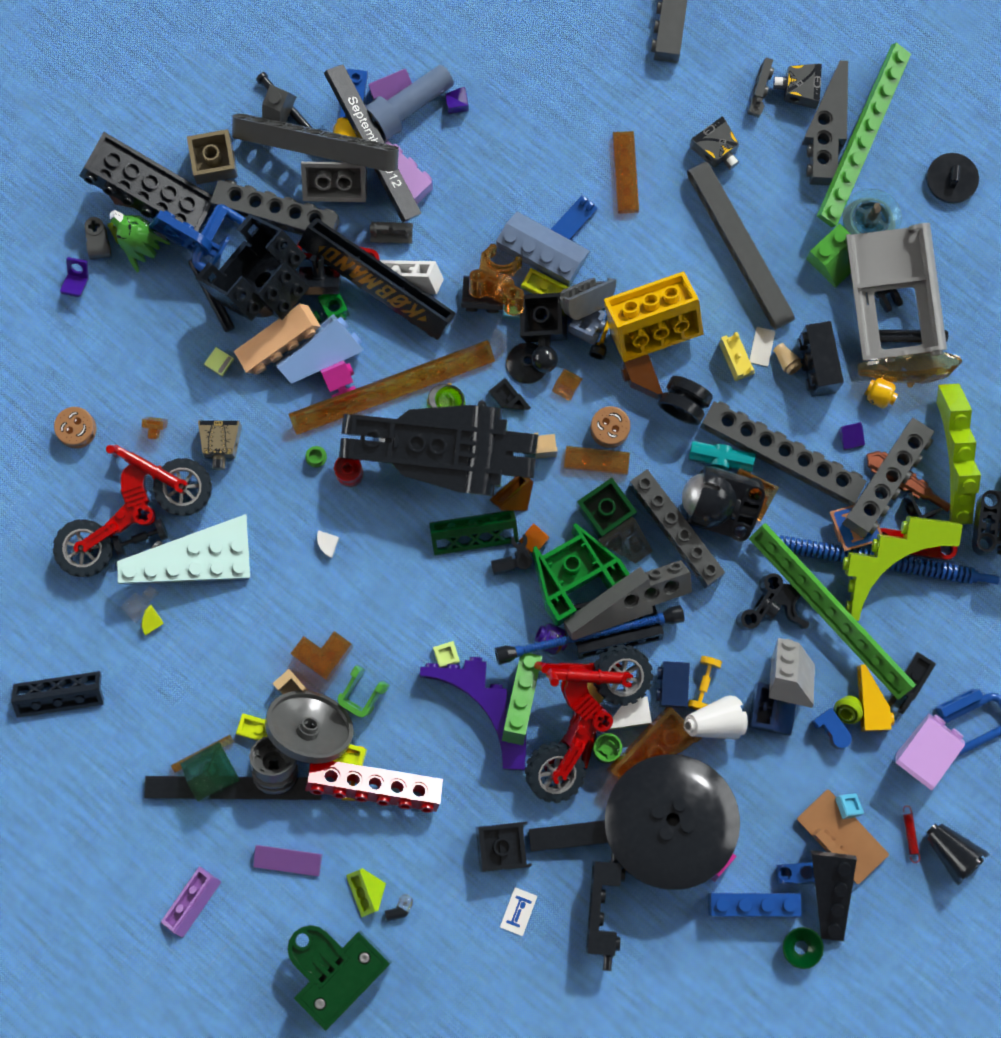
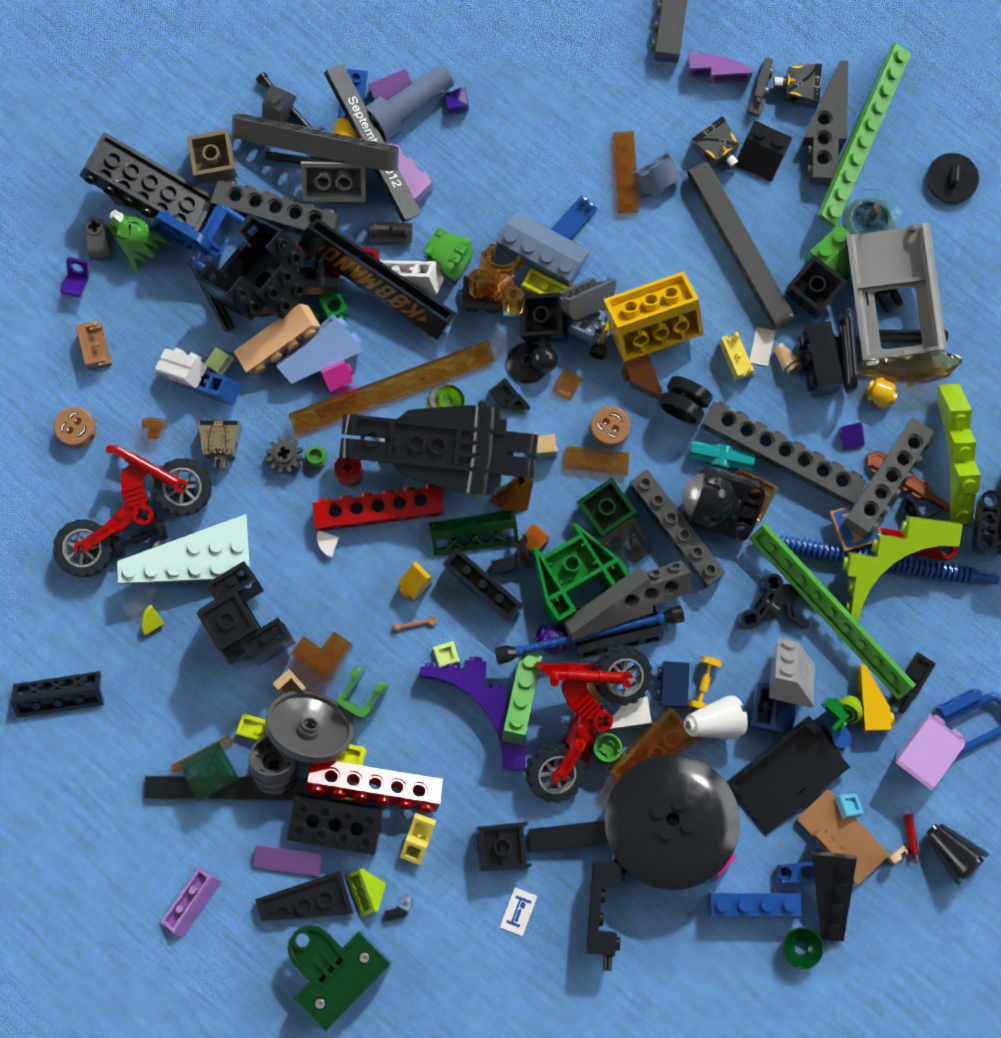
(93, 345): none -> medium nougat hinge
(181, 367): none -> white brick
(216, 387): none -> blue slope
(233, 623): none -> black piece
(292, 158): none -> black bar
(292, 455): none -> dark grey gear
(310, 899): none -> black wing
(325, 834): none -> black brick
(368, 516): none -> red brick
(414, 581): none -> yellow slope
(418, 839): none -> light yellow brick
(432, 621): none -> nougat hinge
(450, 253): none -> bright green piece
(482, 585): none -> black brick
(657, 175): none -> sand blue cylinder
(718, 68): none -> medium lavender slope
(763, 150): none -> black slope
(788, 774): none -> black door
(815, 287): none -> black slope
(835, 709): none -> green bracket
(847, 350): none -> black bar
(897, 854): none -> tan tile

